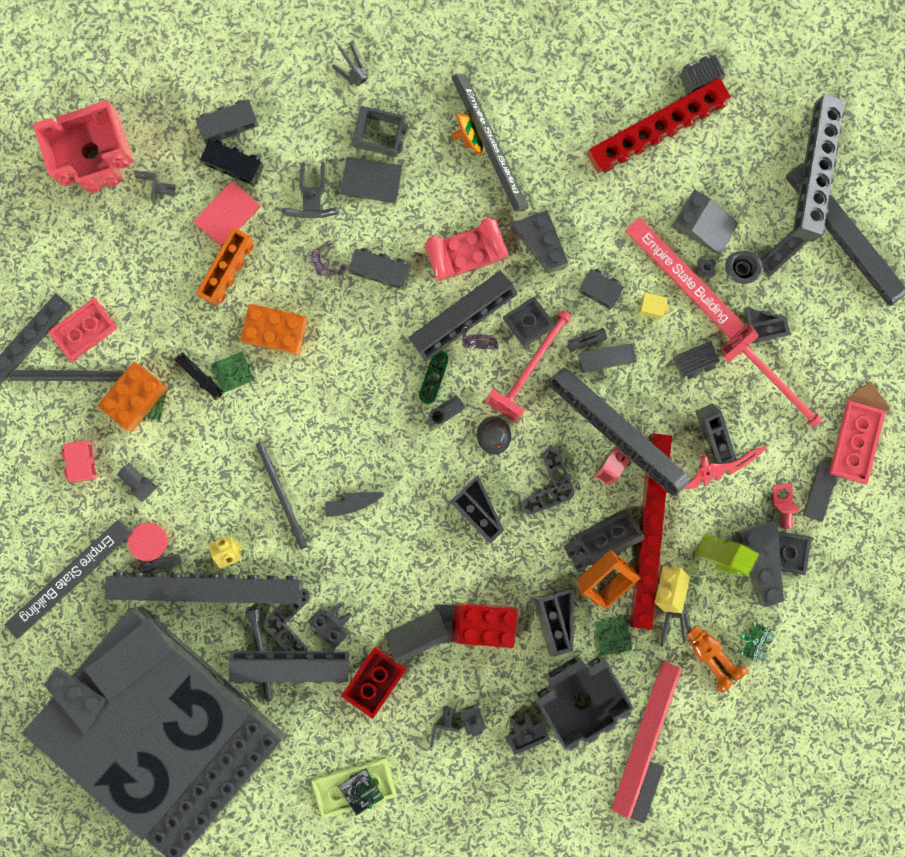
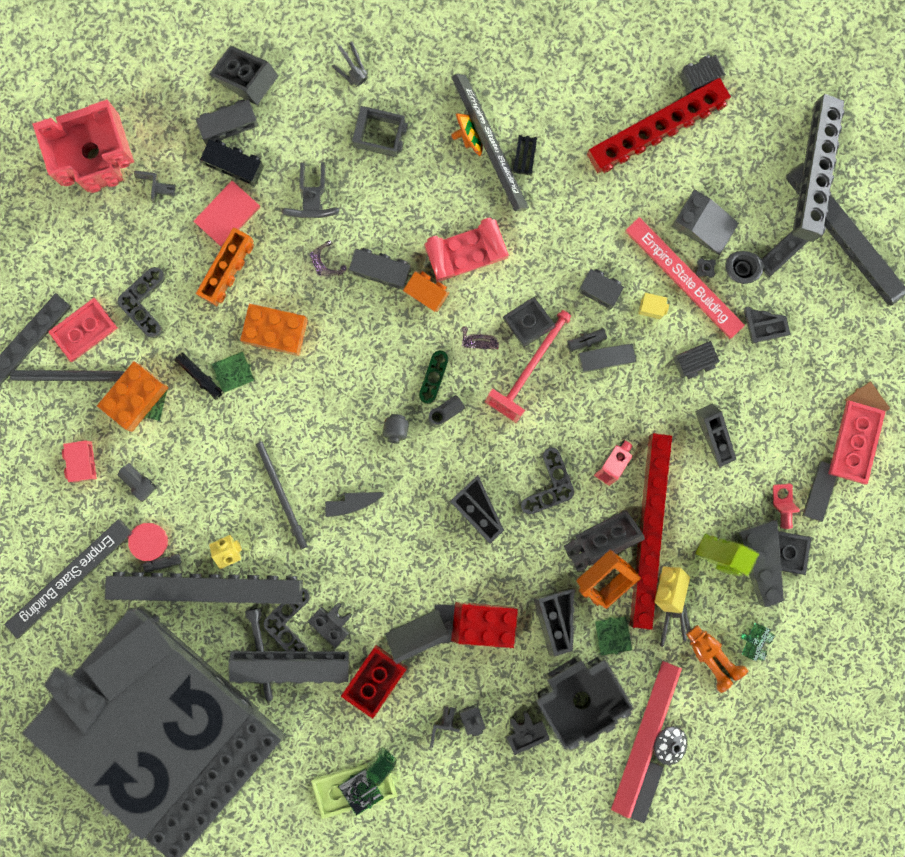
(136, 298): none -> dark grey beam
(244, 74): none -> dark grey slope
(371, 180): dark grey tile -> none
(380, 766): none -> clear green brick
(395, 428): none -> dark grey head
(426, 291): none -> orange brick
(465, 312): dark grey brick -> none
(494, 435): dark grey hat -> none
(527, 139): none -> black tile
(542, 240): dark grey wedge -> none
(619, 432): dark grey beam -> none
(670, 745): none -> dark grey dish
(707, 470): coral piece -> none
(739, 344): coral tile -> none

